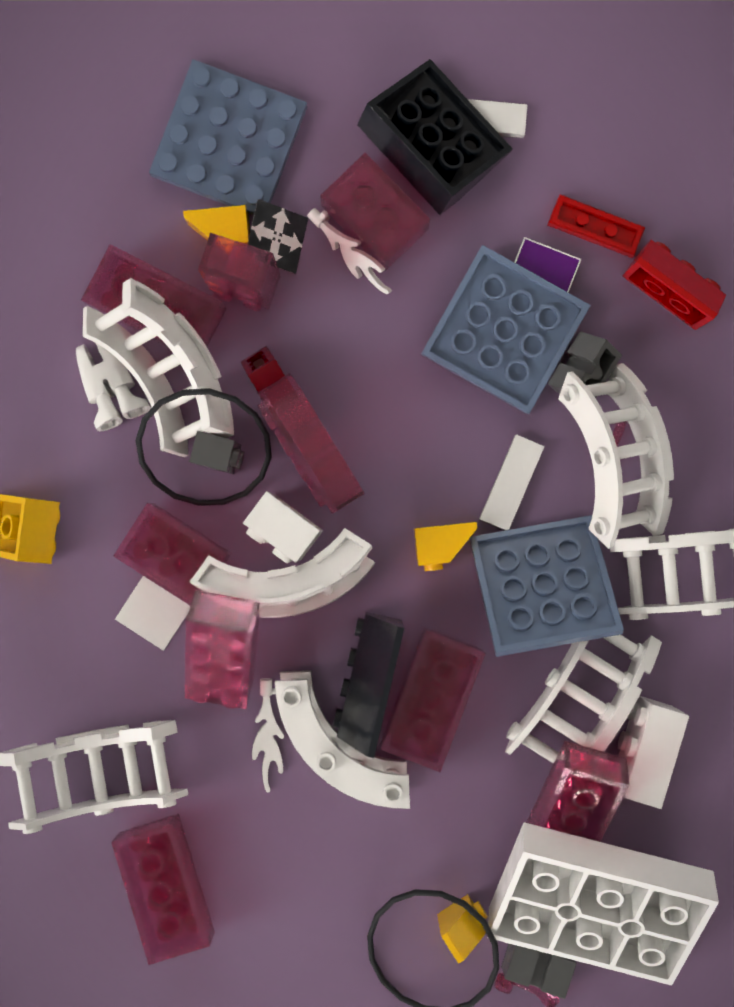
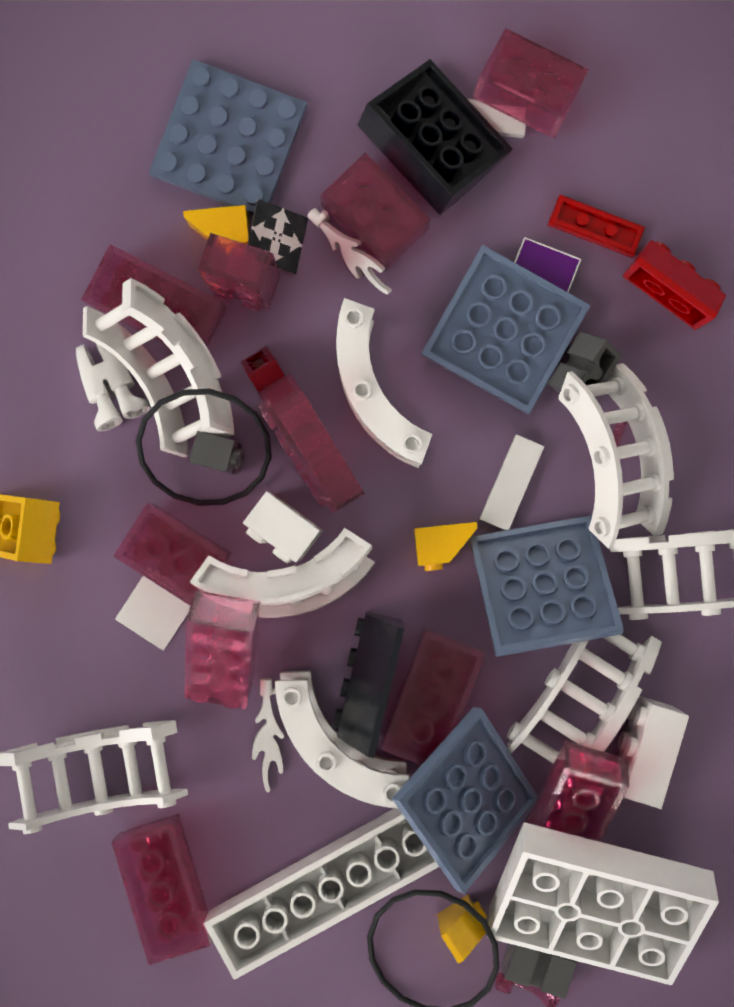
(317, 892): none -> white brick
(363, 393): none -> white fence
(466, 799): none -> sand blue plate
(529, 83): none -> clear pink brick

